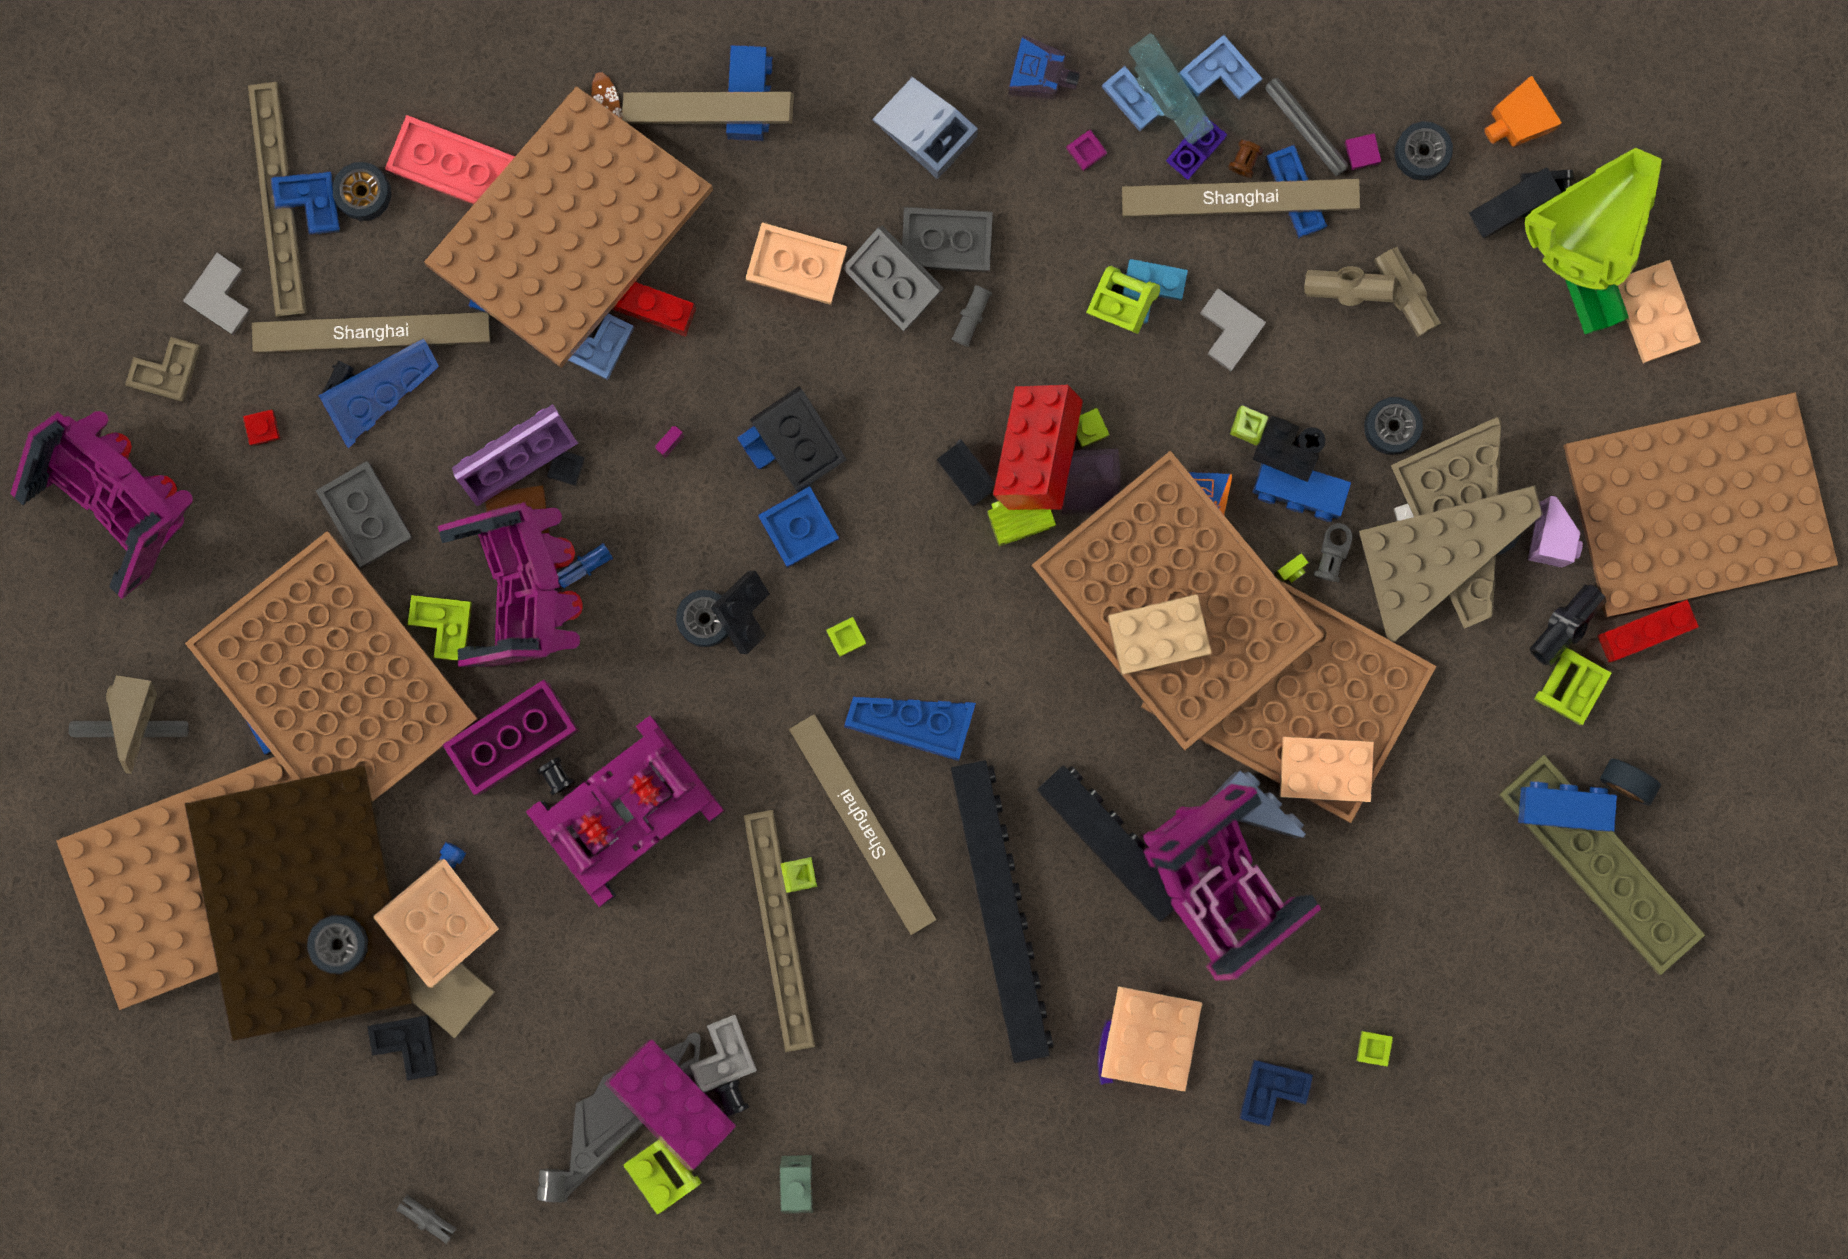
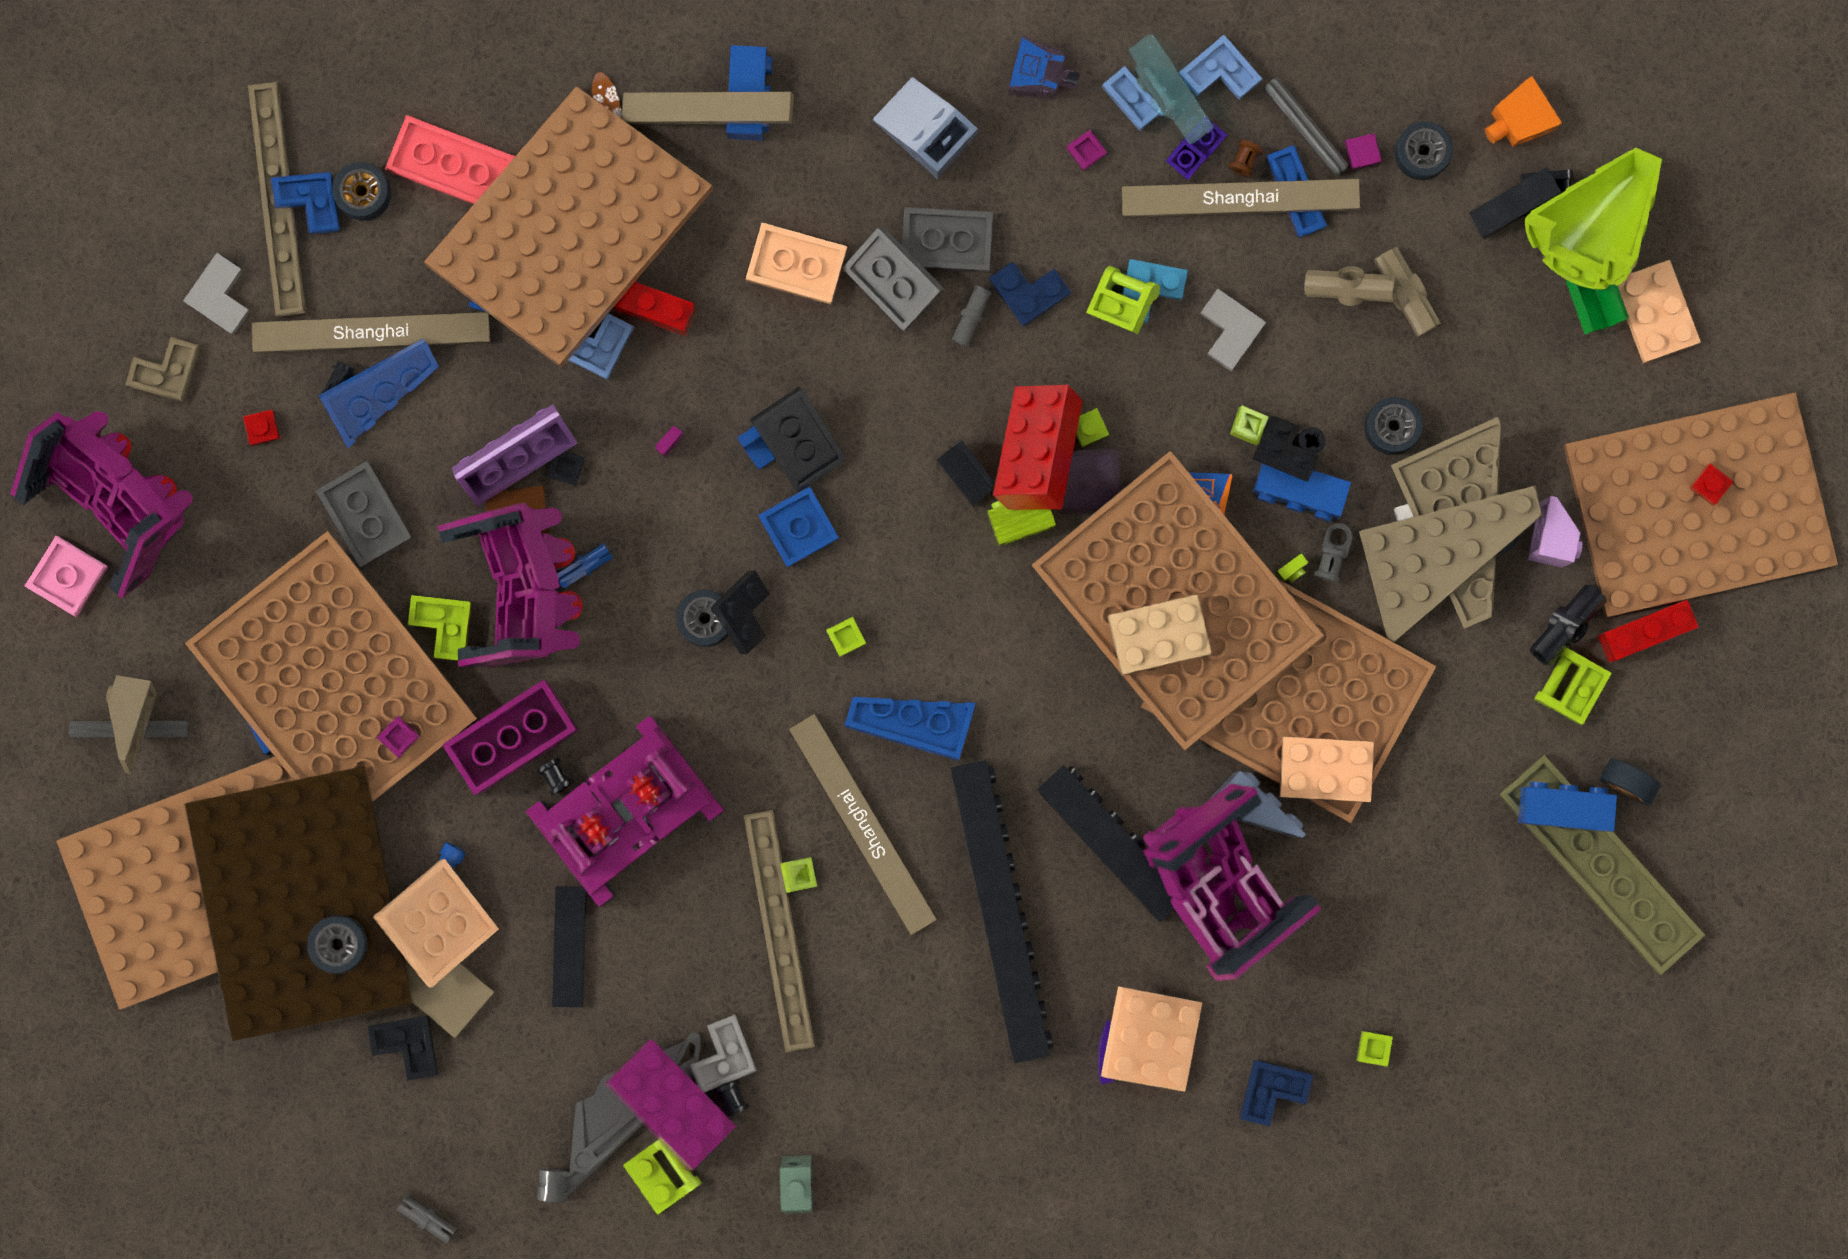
(66, 576): none -> bright pink tile
(398, 737): none -> magenta tile
(569, 946): none -> black tile
(1028, 300): none -> dark blue plate
(1711, 484): none -> red plate

